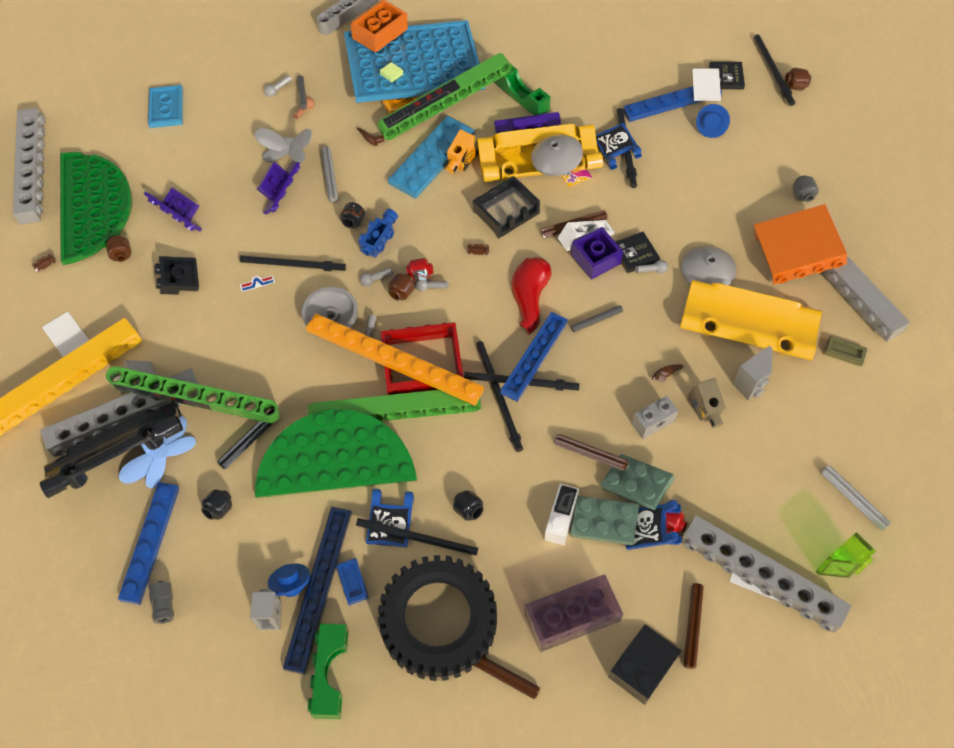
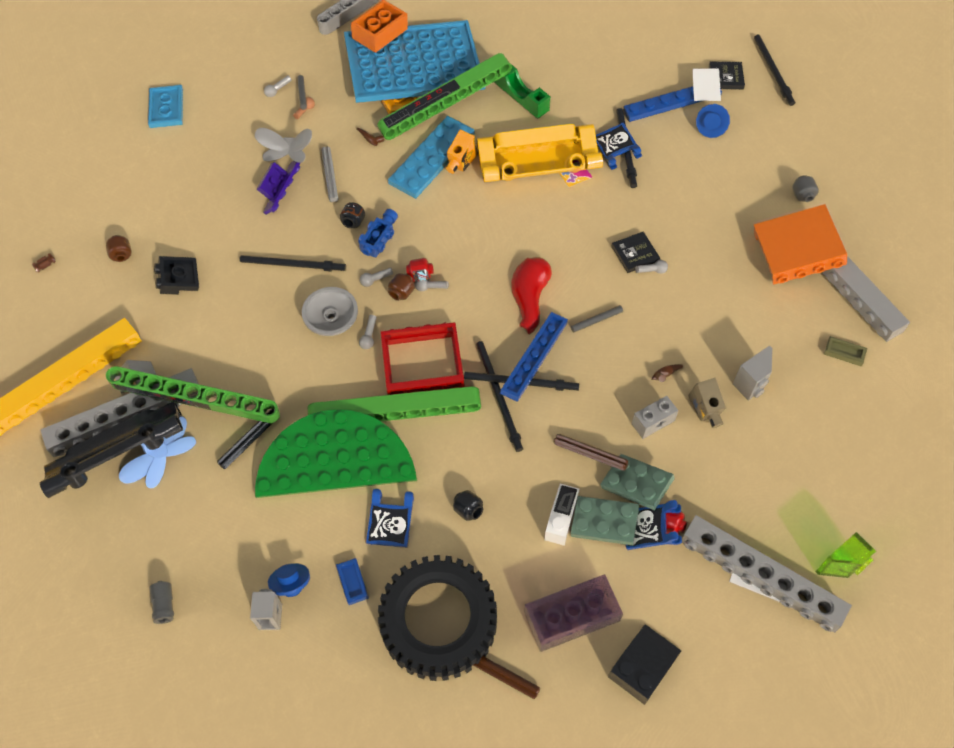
(28, 166): light grey brick -> none
(65, 334): white sticker -> none
(92, 204): green plate -> none
(148, 543): blue plate -> none
(178, 205): dark purple bracket -> none
(216, 504): black head -> none
(257, 282): sticker -> none
(317, 591): dark blue tile -> none
(325, 700): green arch -> none
(378, 526): black bar -> none
(391, 72): yellowish green tile -> none
(395, 359): light orange plate -> none
(478, 249): reddish brown piece -> none
(506, 206): black window -> none
(527, 122): dark purple bracket -> none
(557, 155): light grey dish -> none
(557, 228): reddish brown axle -> none
(576, 230): white slope -> none
(596, 253): dark purple brick -> none
(693, 626): reddish brown axle -> none
(697, 266): light grey dish -> none
(752, 318): yellow panel -> none
(798, 79): reddish brown head -> none
(856, 498): light grey axle -> none

